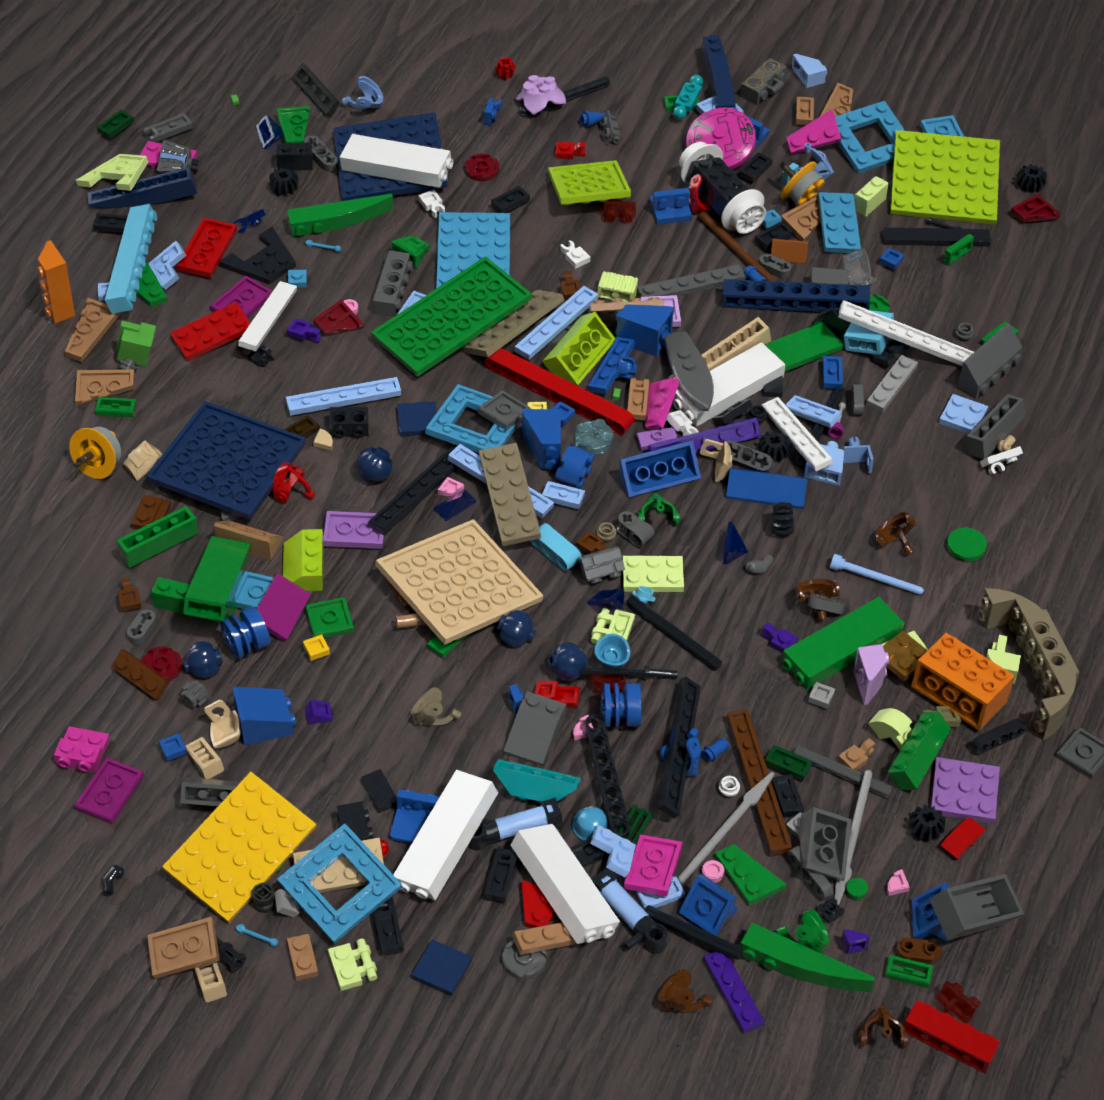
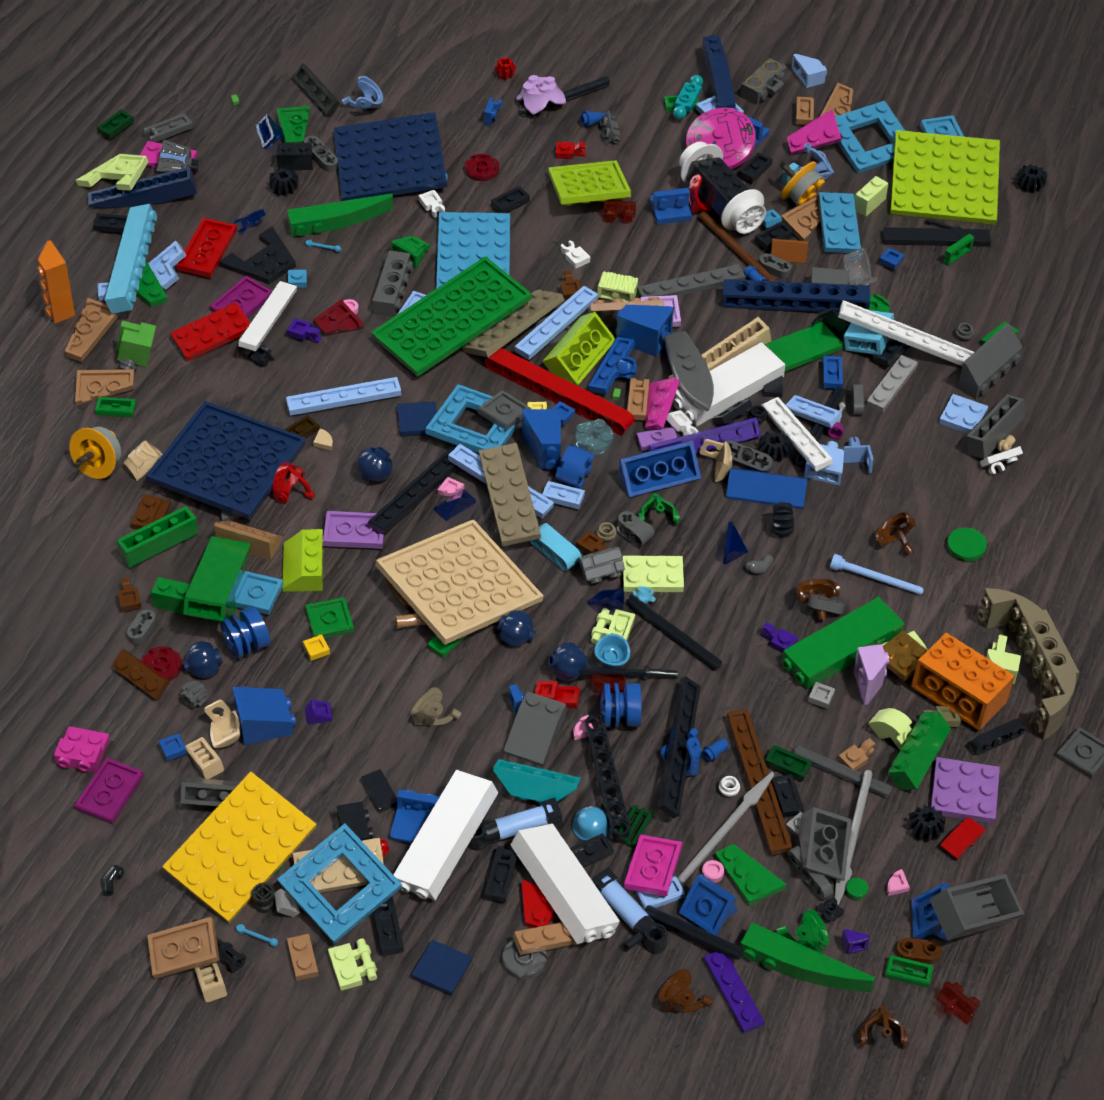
(282, 606): magenta tile -> none
(349, 421): black brick -> none
(396, 160): white brick -> none
(619, 850): light blue plate -> none
(951, 1036): red brick -> none
(1034, 210): dark red wing -> none

